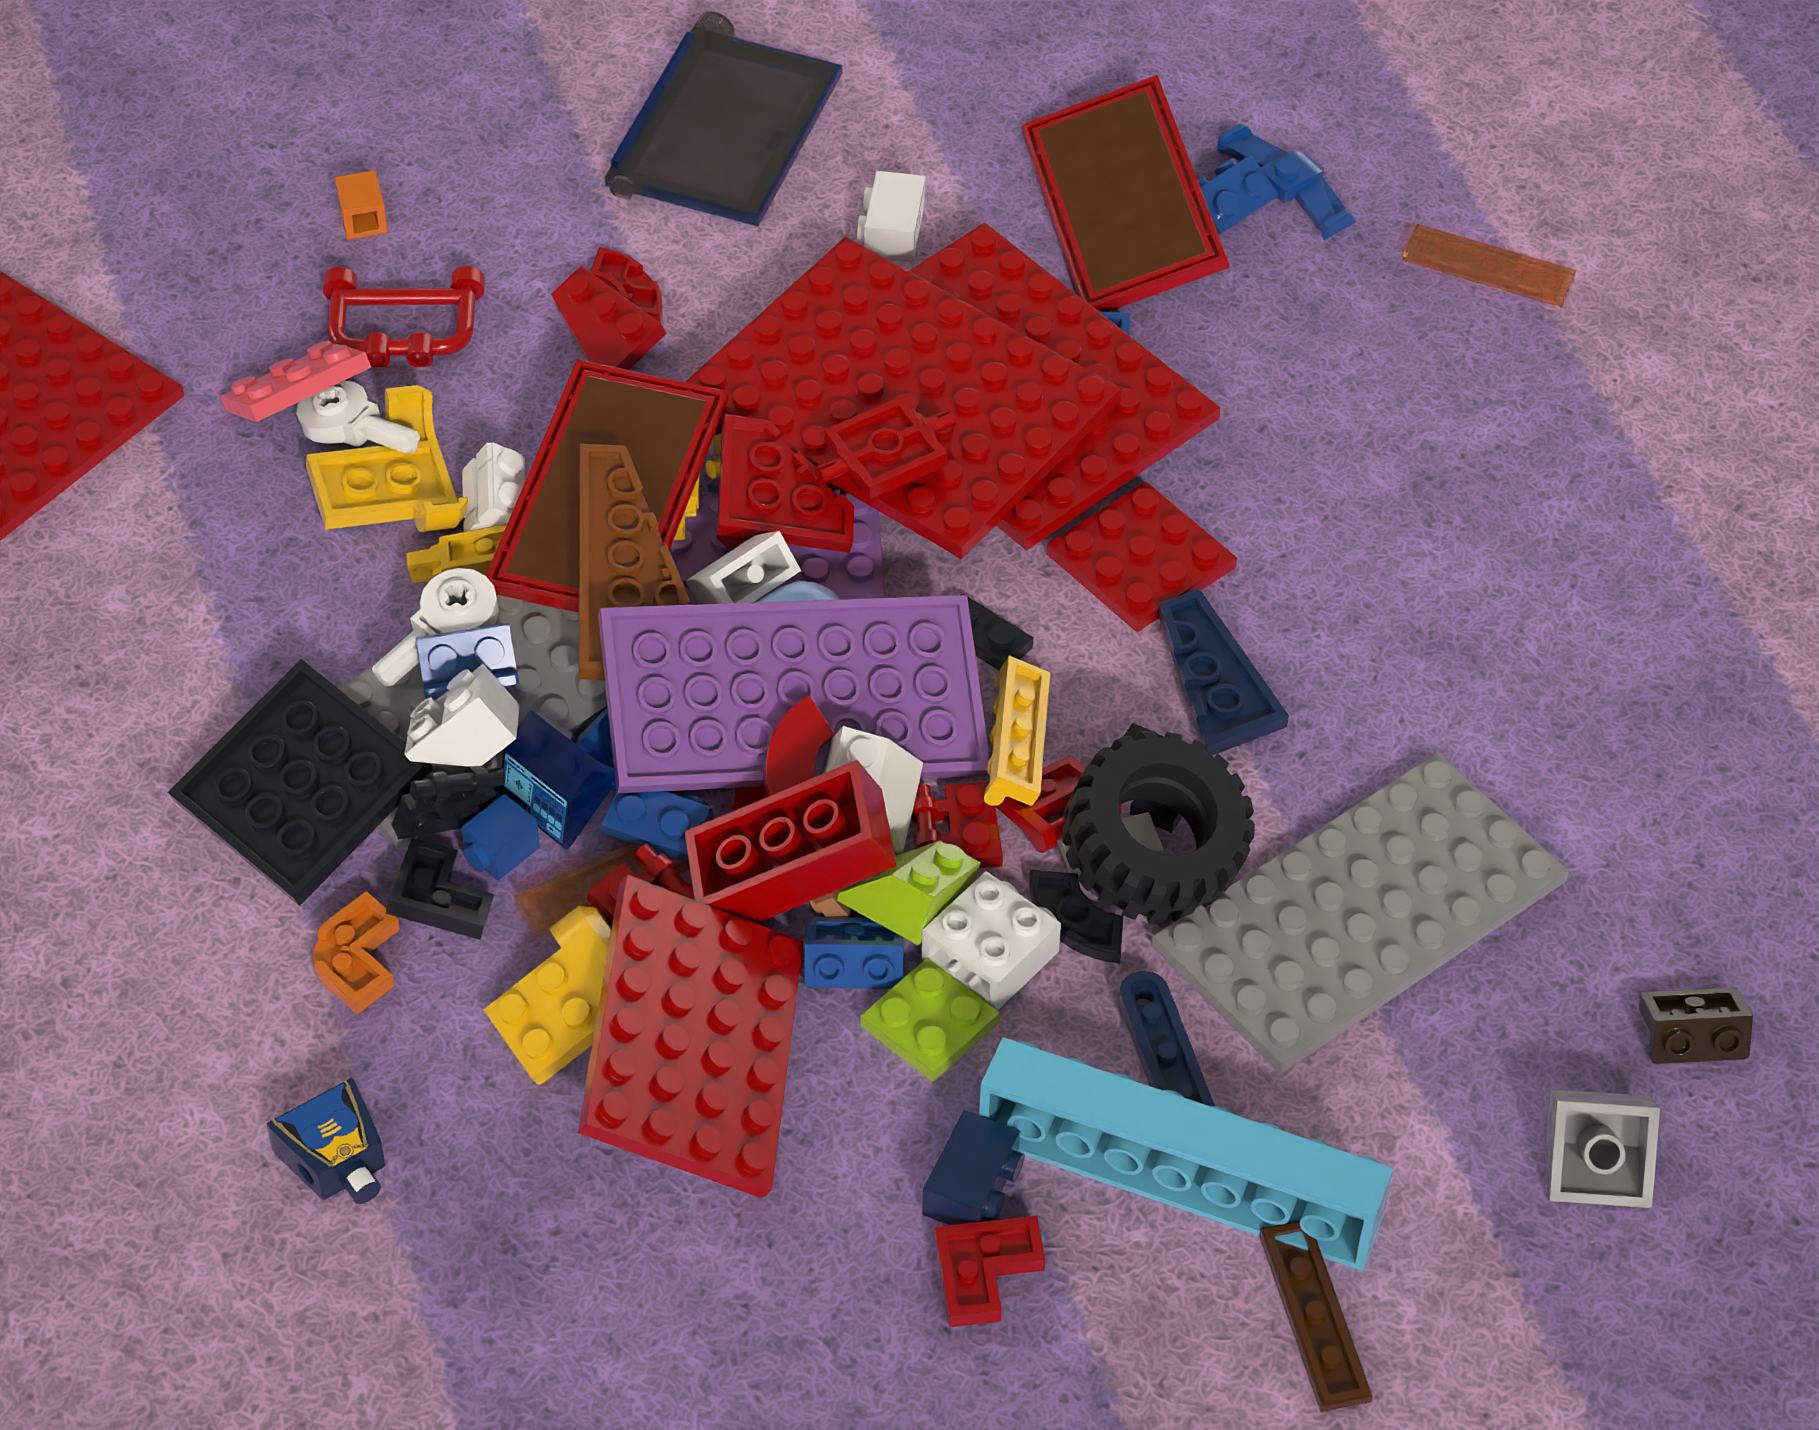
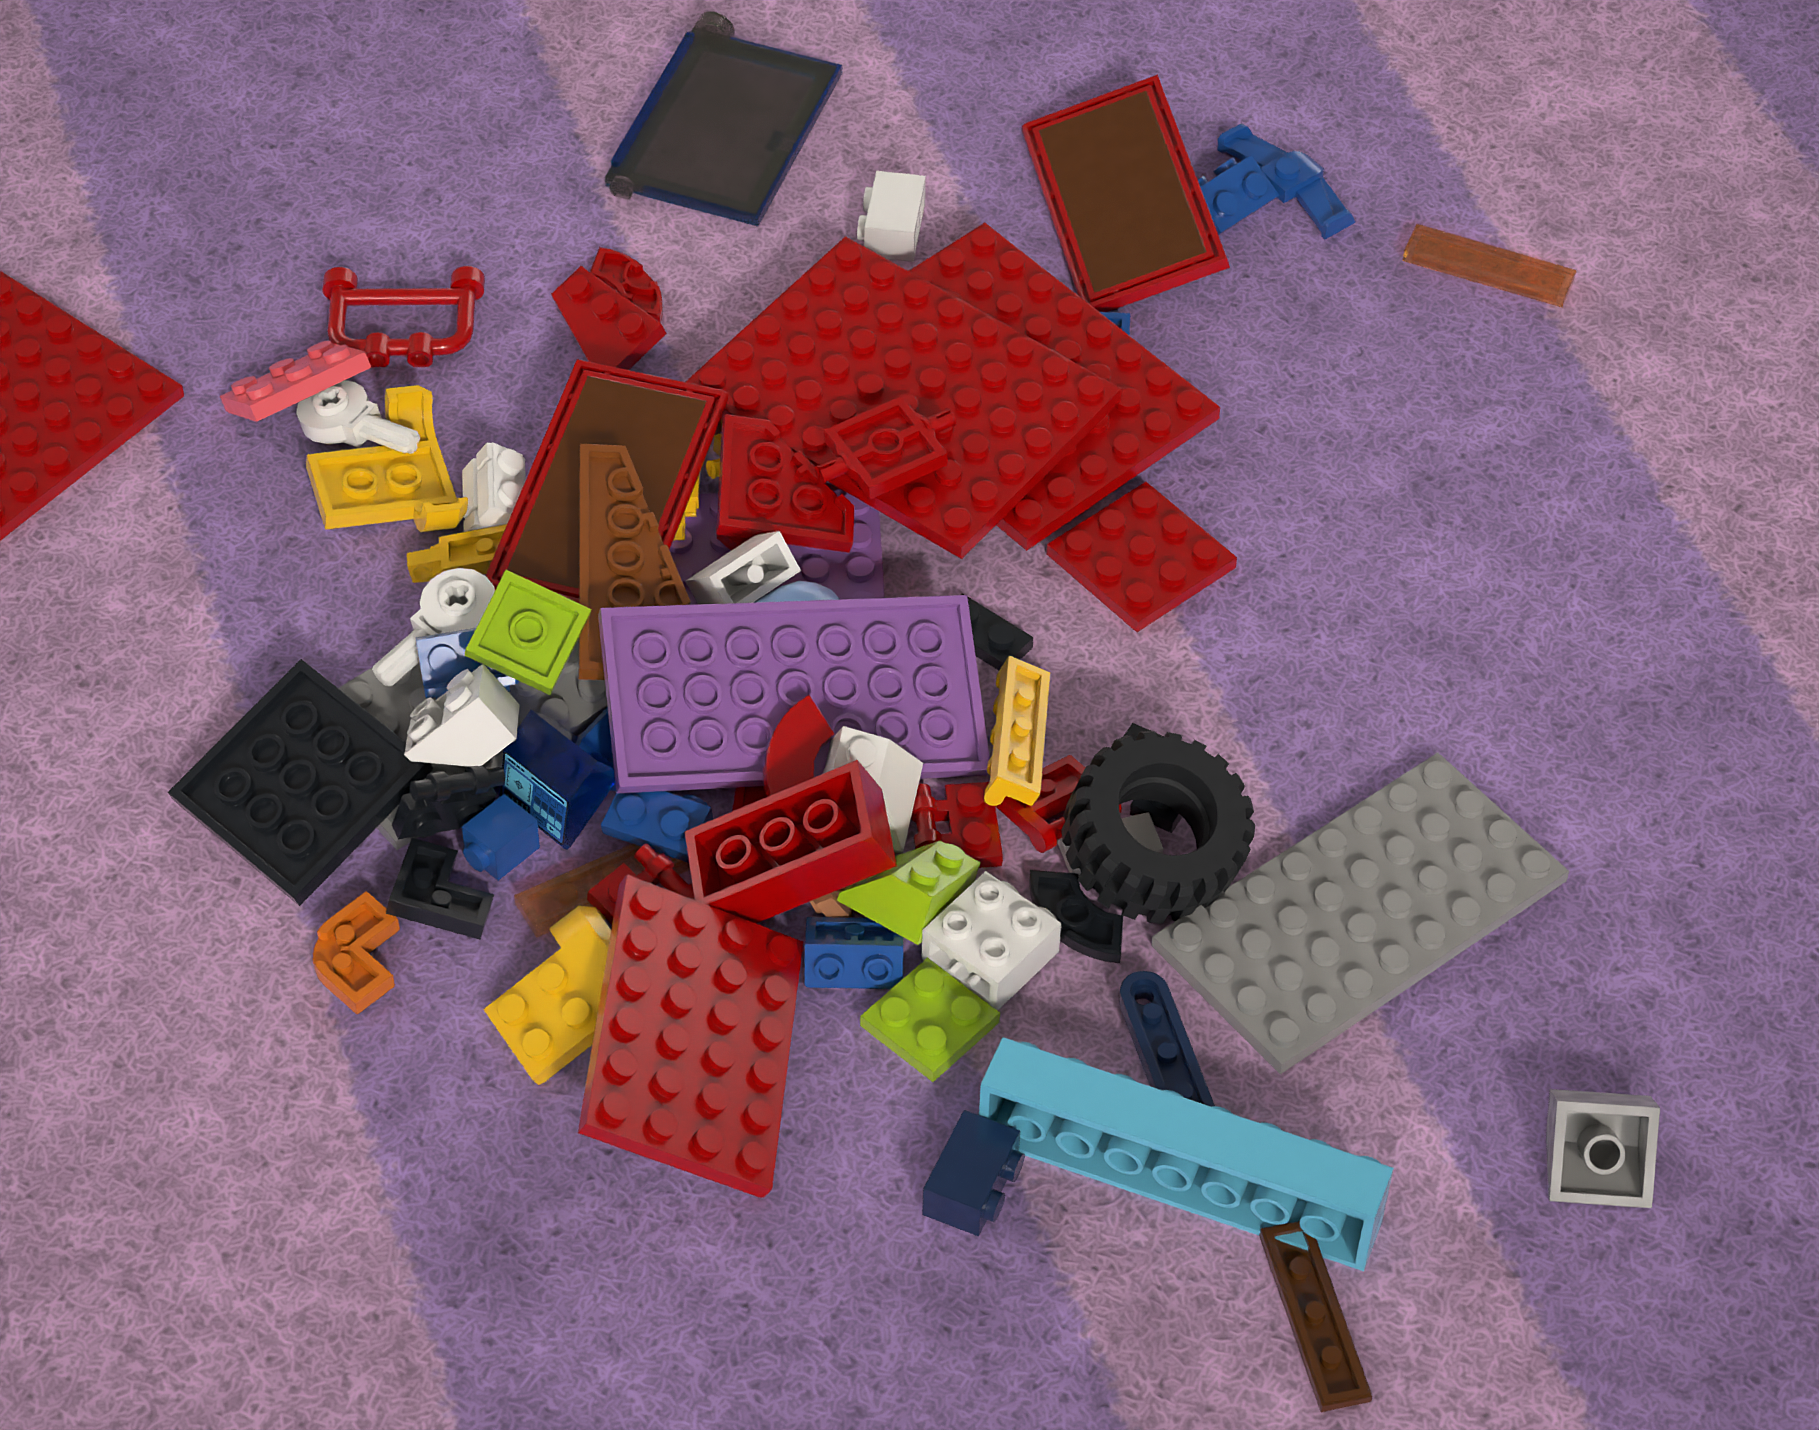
(331, 1144): torso -> none
(361, 204): orange brick -> none
(528, 632): none -> lime plate
(973, 1257): red plate -> none
(1218, 679): dark blue wing -> none
(1697, 1025): dark brown bracket -> none

